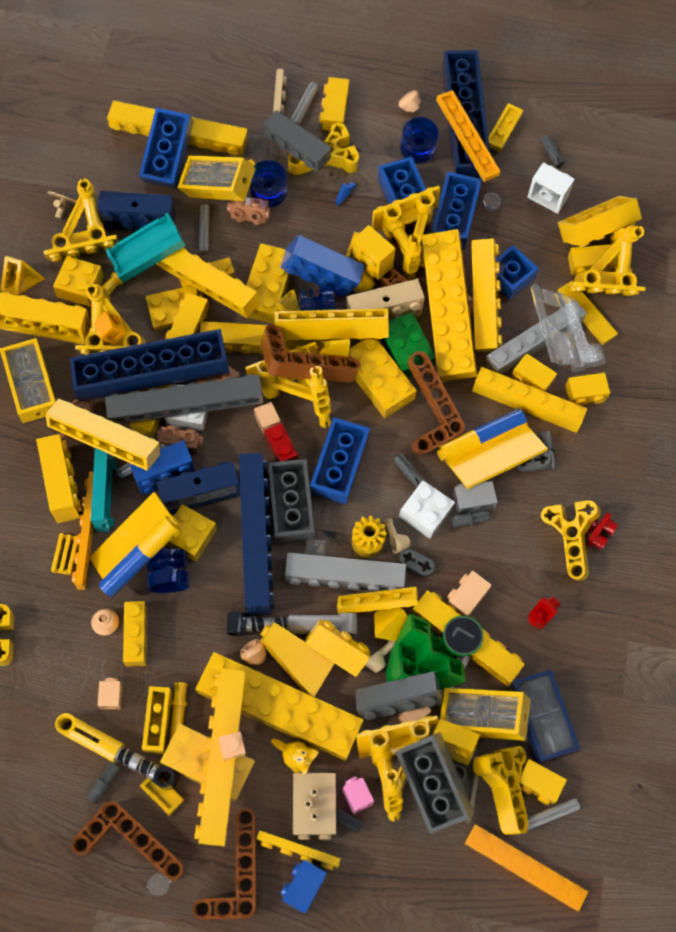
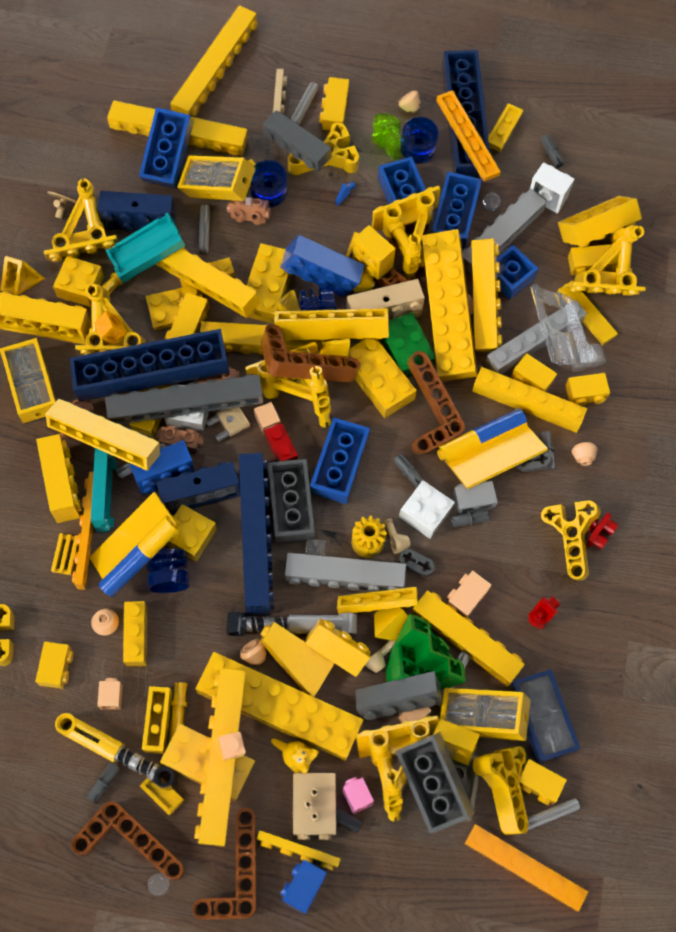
(54, 665): none -> yellow brick
(215, 62): none -> yellow brick
(232, 420): none -> tan piece
(386, 134): none -> clear neon green brick
(463, 636): black tile -> none
(509, 225): none -> light grey brick
(585, 453): none -> light nougat cone

